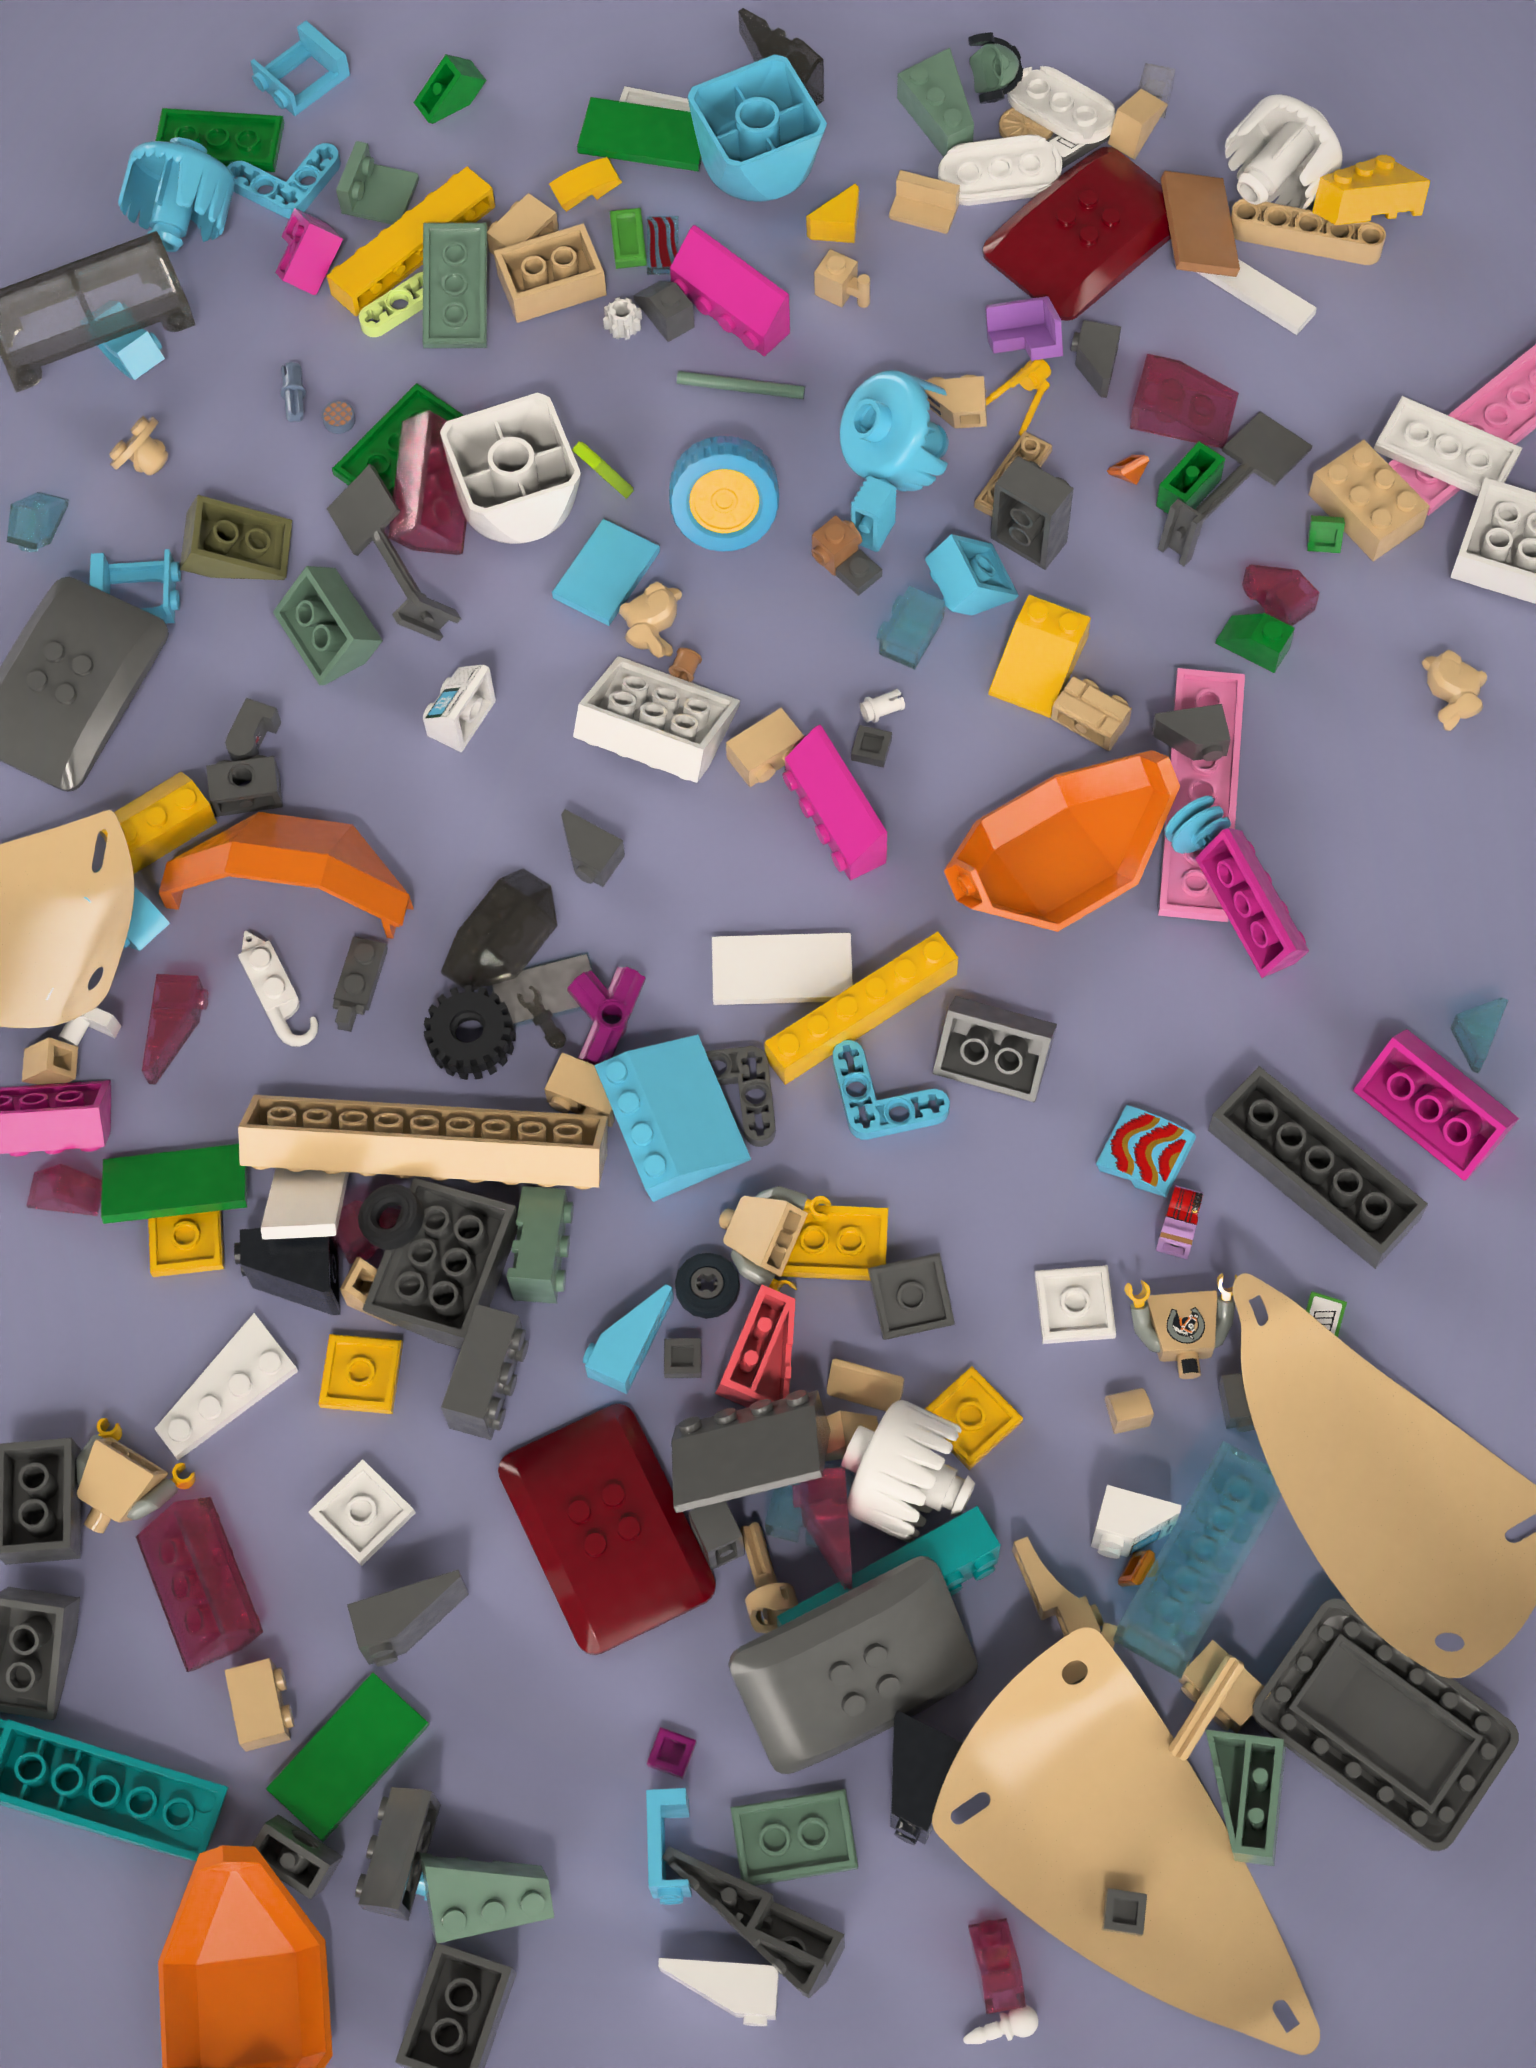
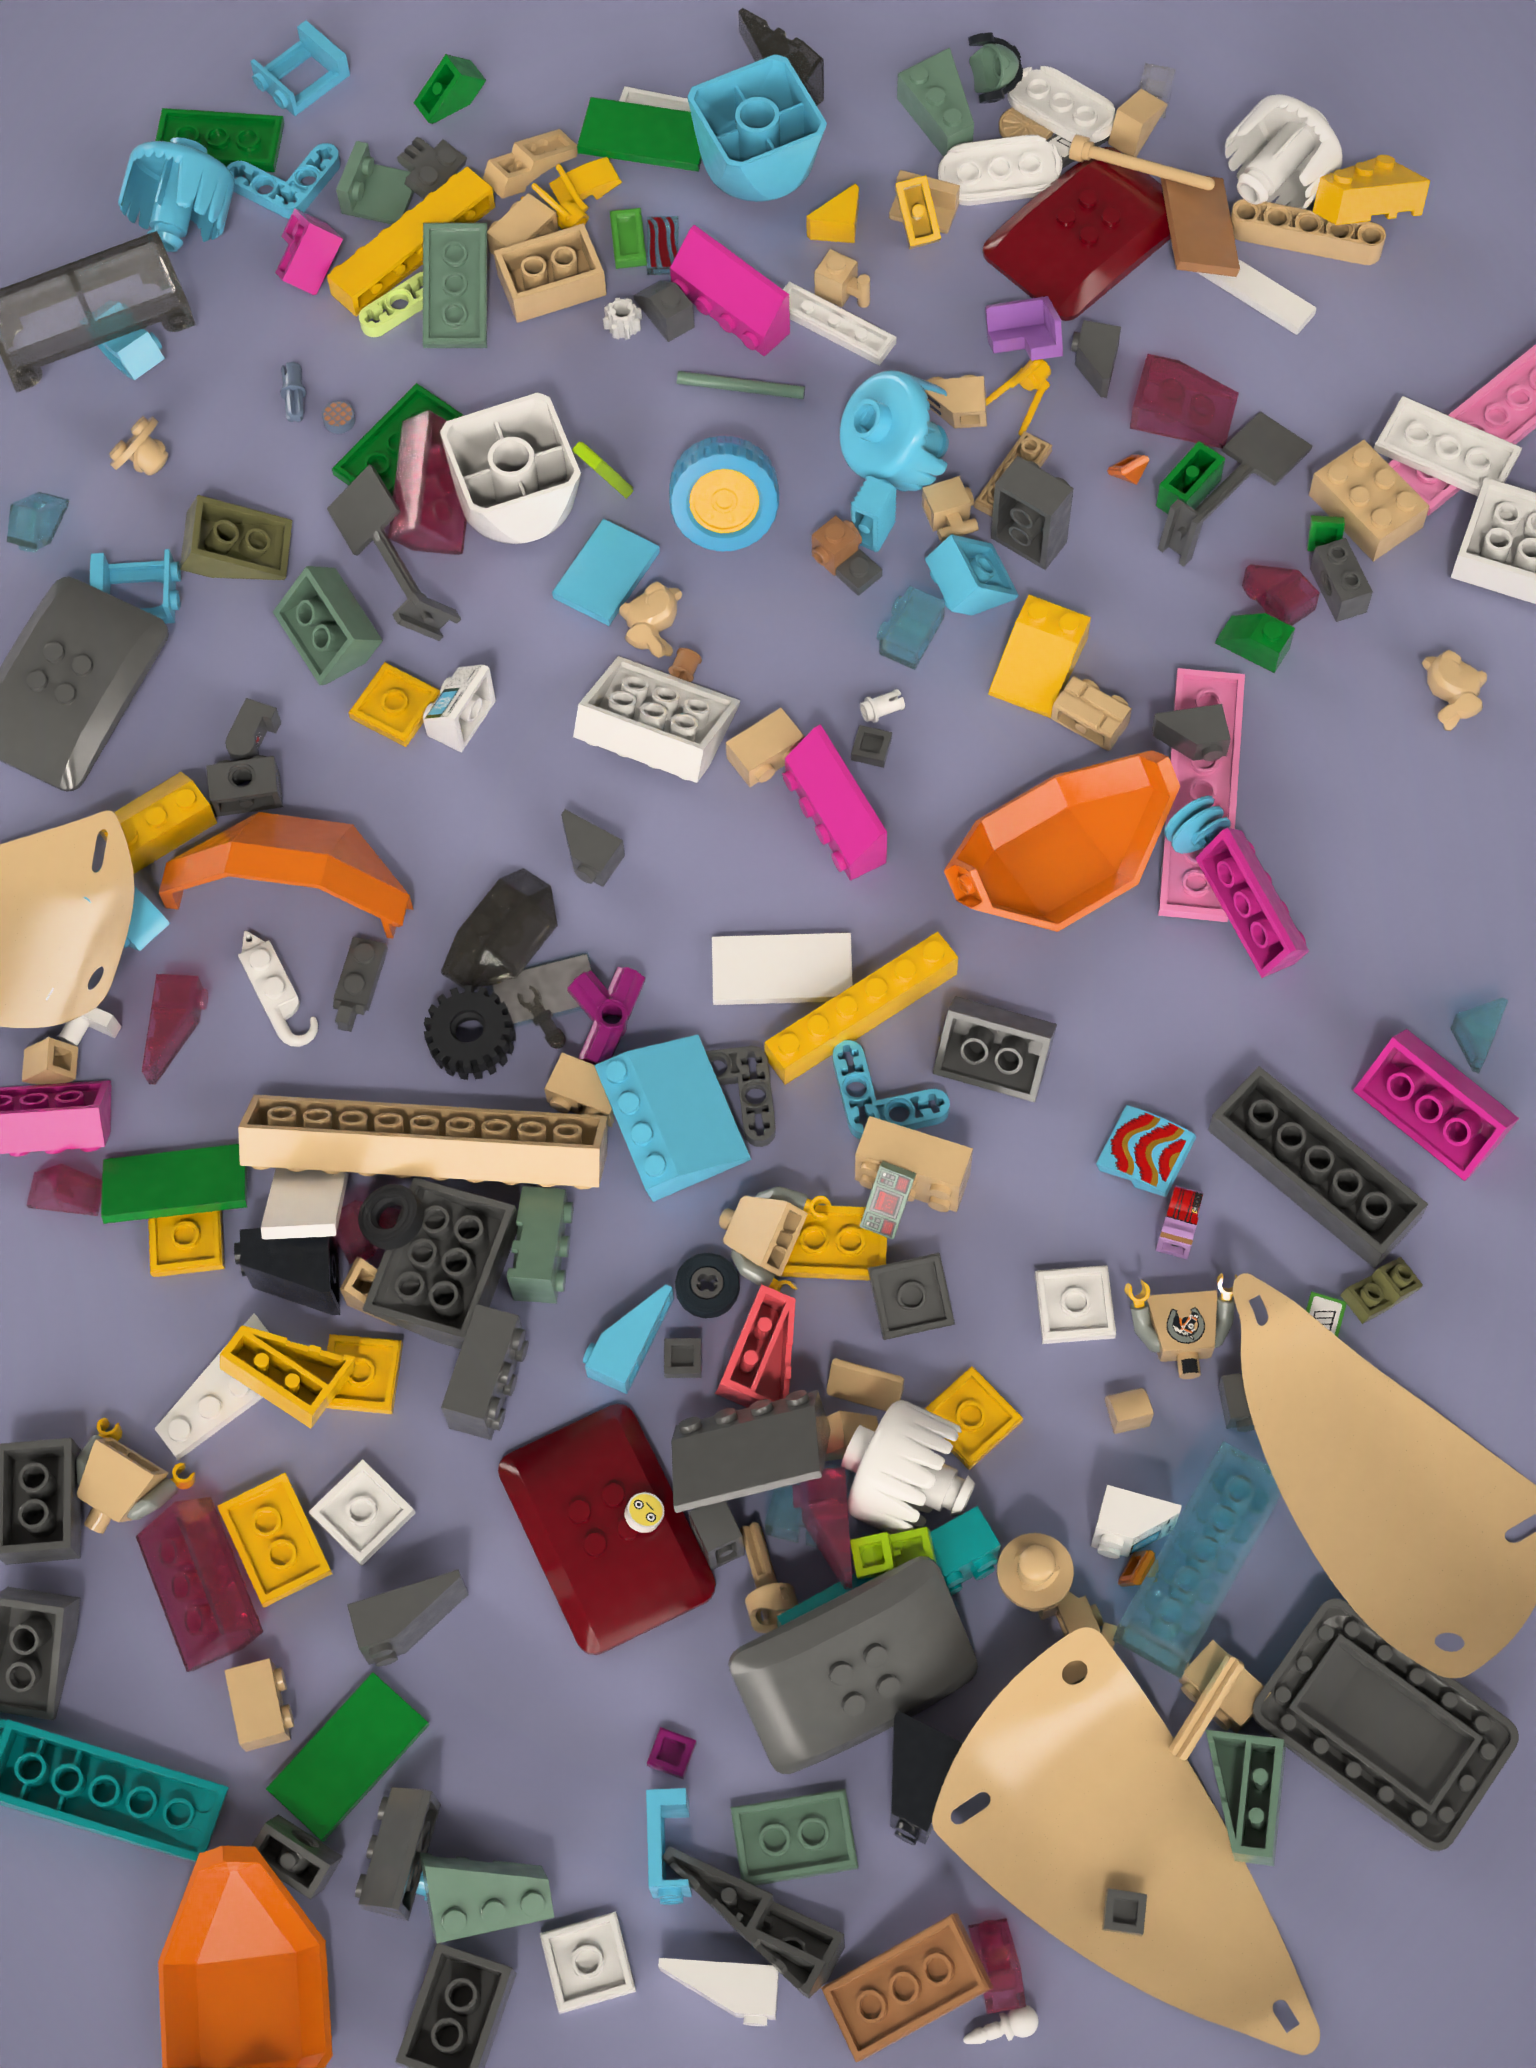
(274, 1540): none -> yellow plate
(286, 1373): none -> yellow wedge
(394, 704): none -> yellow tile
(430, 165): none -> dark grey hinge
(527, 161): none -> tan slope
(568, 213): none -> yellow plant
(587, 1962): none -> white tile
(644, 1512): none -> tile
(838, 325): none -> white tile
(883, 1552): none -> lime slope
(887, 1200): none -> tile
(907, 1987): none -> medium nougat tile
(917, 212): none -> yellow brick
(939, 1163): none -> tan brick
(949, 507): none -> tan brick
(1035, 1571): none -> tan plate
(1084, 149): none -> tan piece
(1341, 580): none -> dark grey brick
(1381, 1290): none -> olive slope

